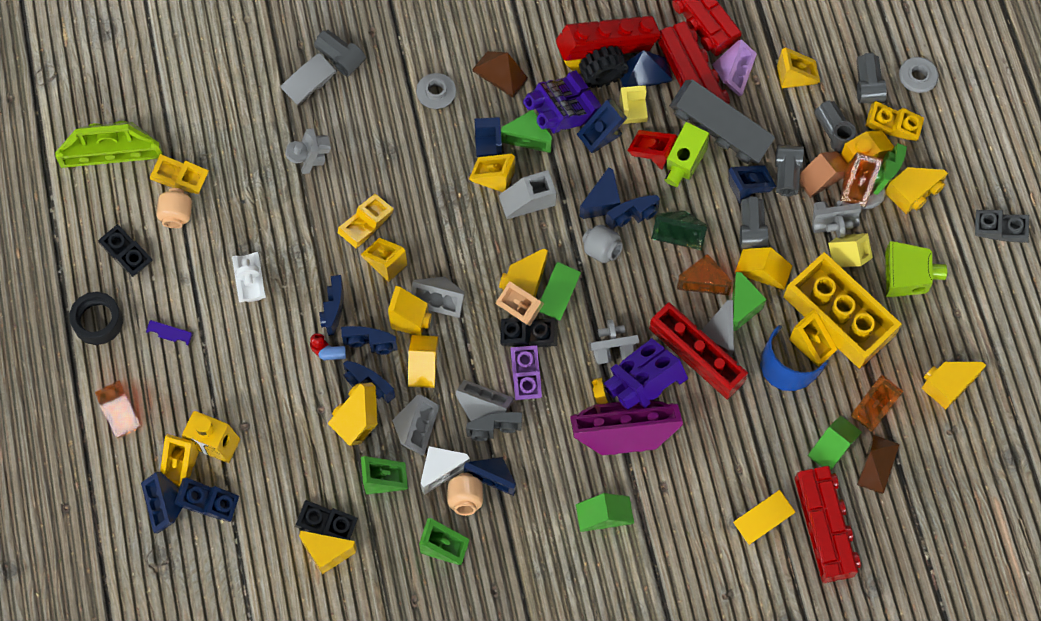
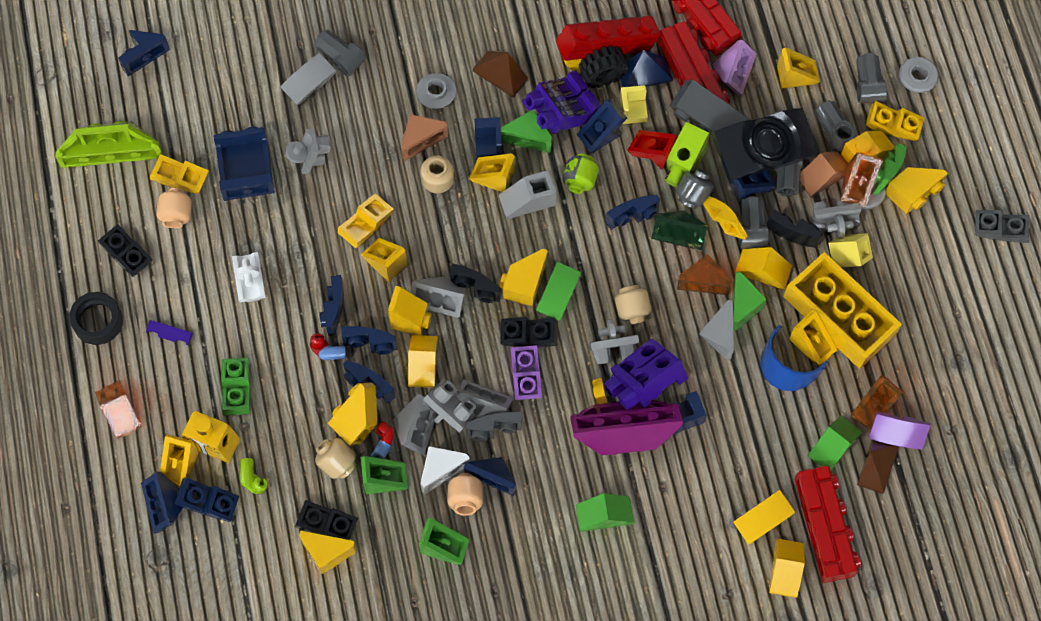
(147, 49): none -> dark blue slope
(236, 386): none -> bright green slope
(244, 163): none -> dark blue panel
(250, 480): none -> lime arm
(335, 458): none -> tan head
(384, 445): none -> arm
(421, 135): none -> nougat slope
(437, 174): none -> tan head
(449, 407): none -> light grey hips
(484, 288): none -> black slope
(519, 303): light nougat slope -> none
(580, 173): none -> lime head
(602, 197): dark blue slope -> none
(602, 244): light grey head -> none
(633, 304): none -> tan head
(691, 412): none -> dark blue panel
(694, 188): none -> dark grey head
(698, 350): red brick -> none
(725, 216): none -> yellow slope
(765, 143): none -> black slope
(787, 568): none -> yellow slope
(802, 233): none -> black slope
(899, 431): none -> slope
(910, 270): lime torso -> none
(951, 380): yellow slope -> none

